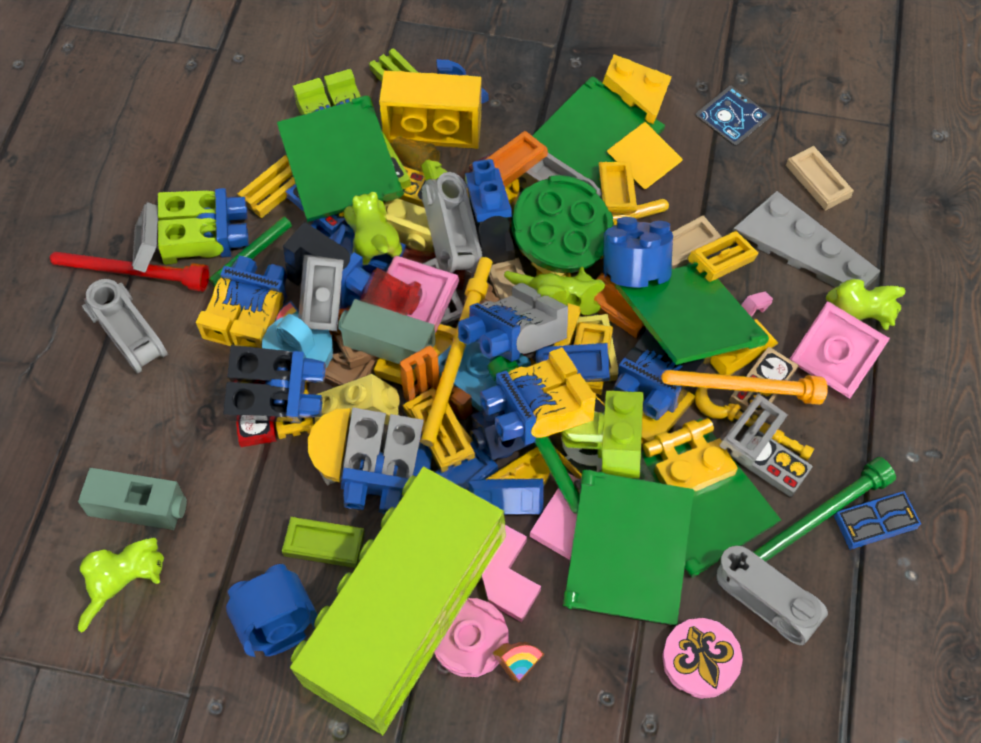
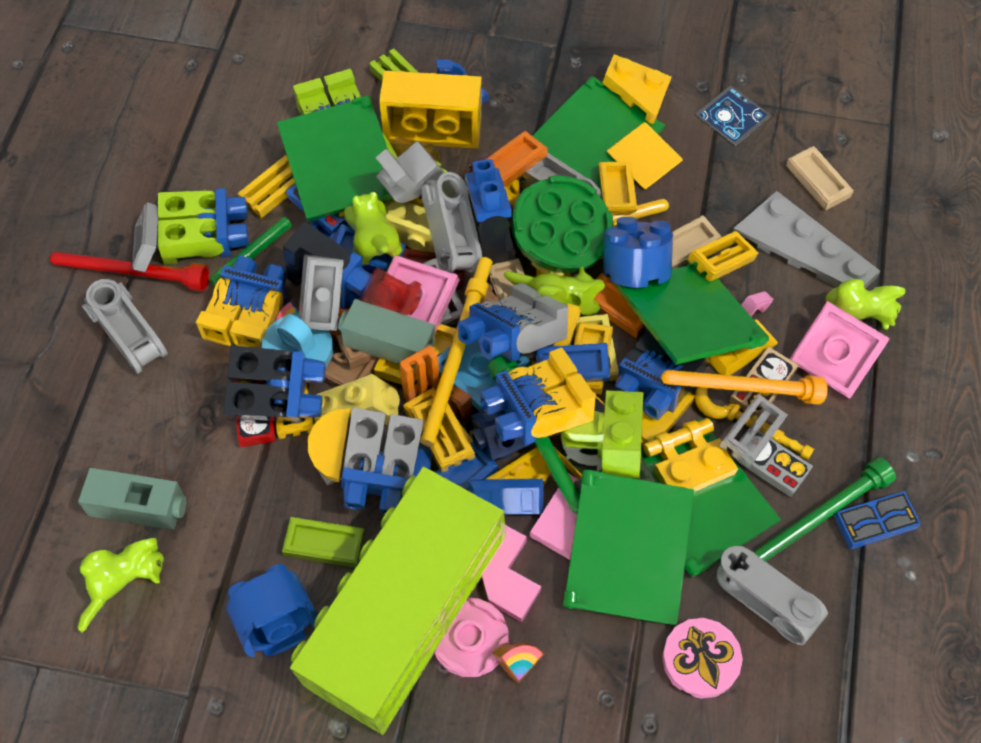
(408, 172): none -> light grey brick

